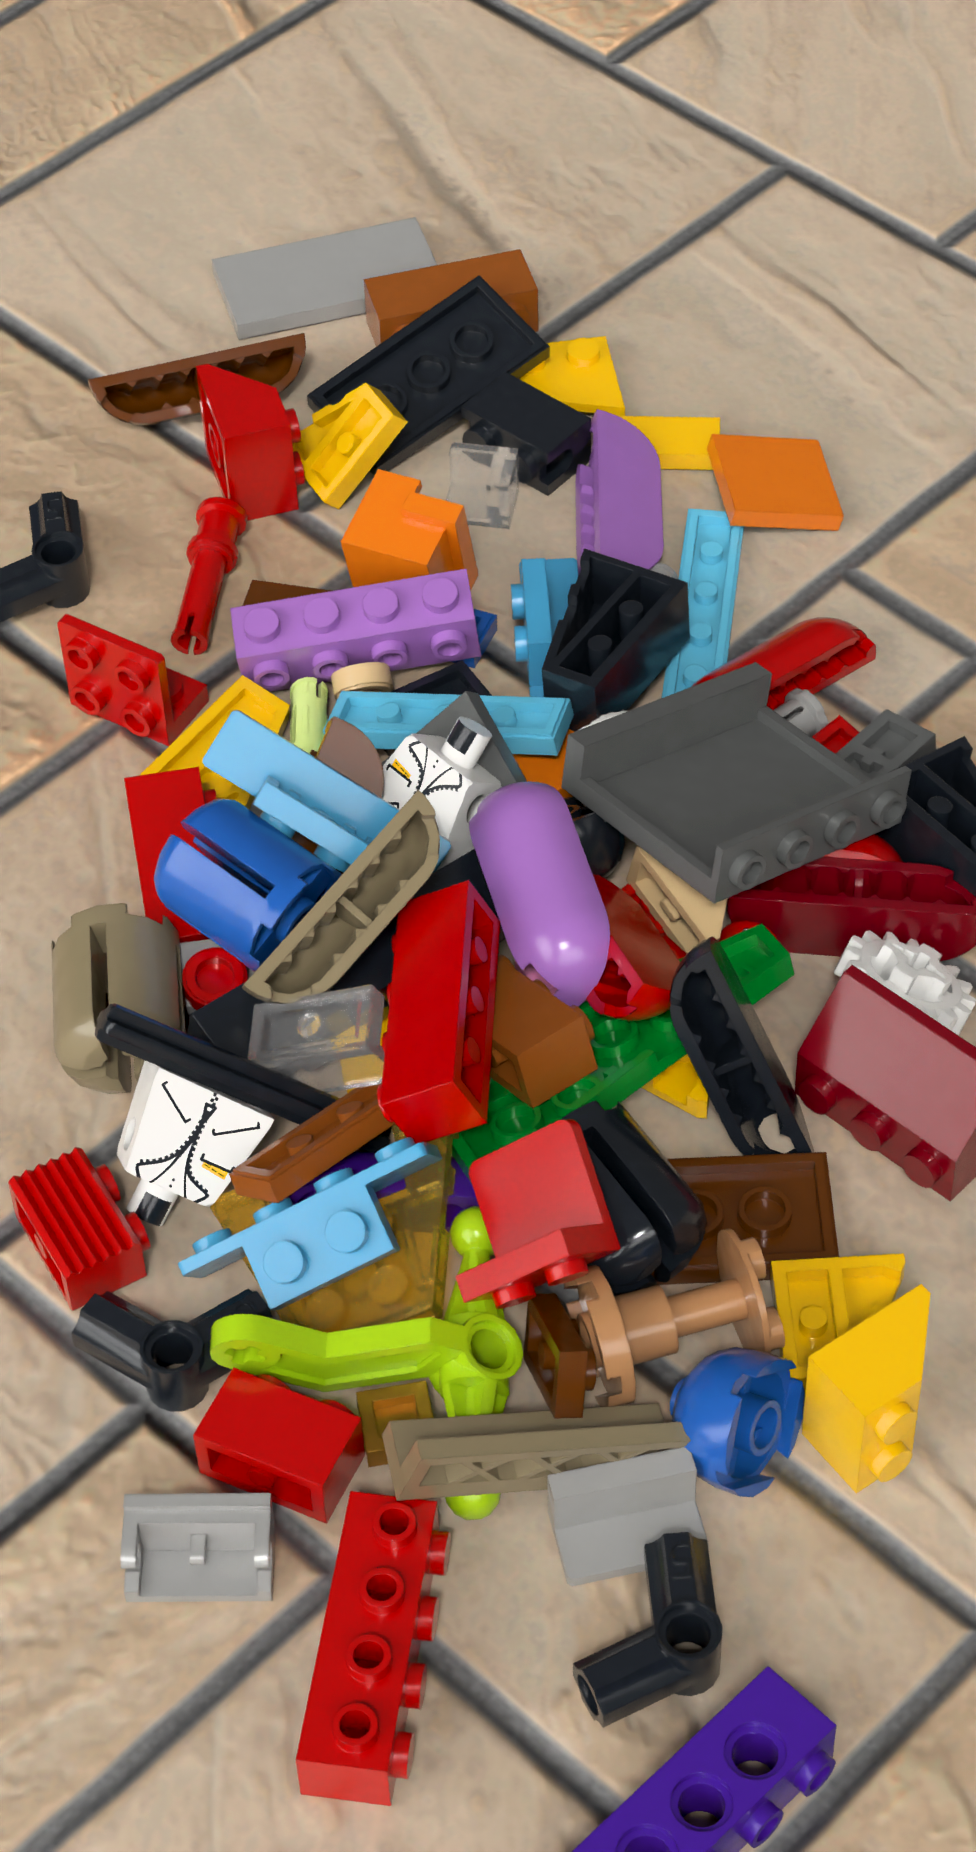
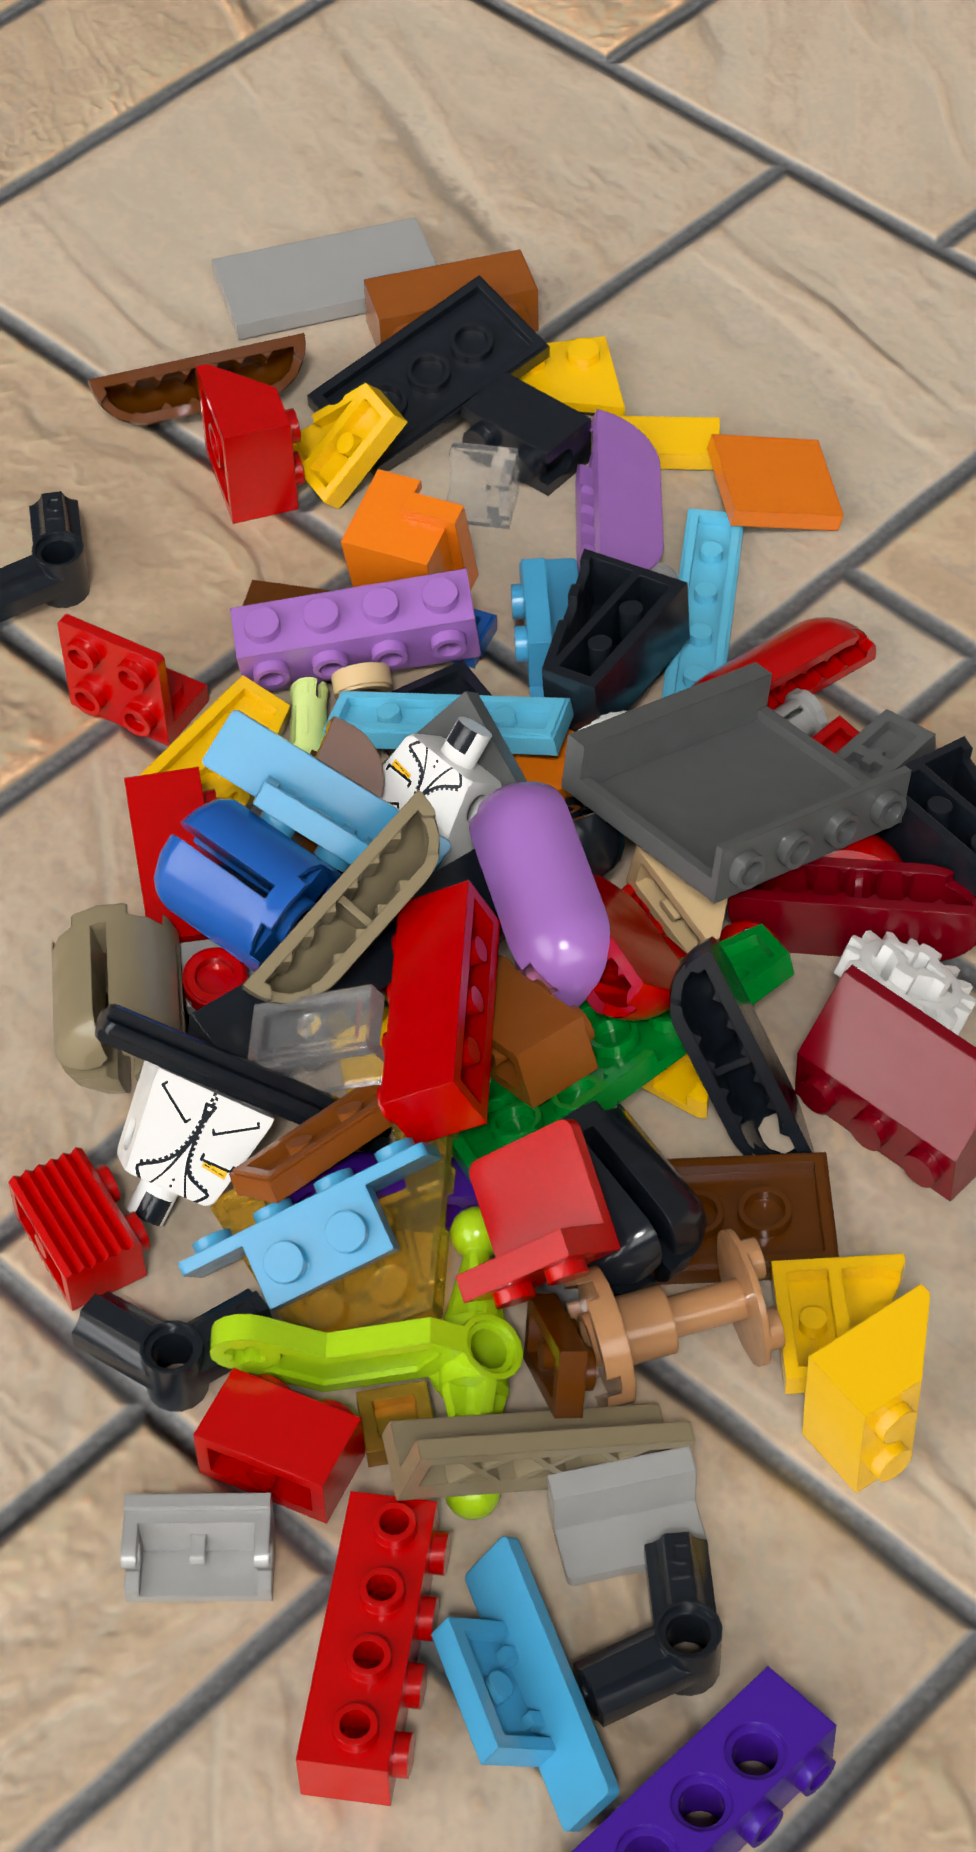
(211, 556): red pin -> none
(521, 1689): none -> dark azure bracket
(737, 1415): blue cylinder -> none

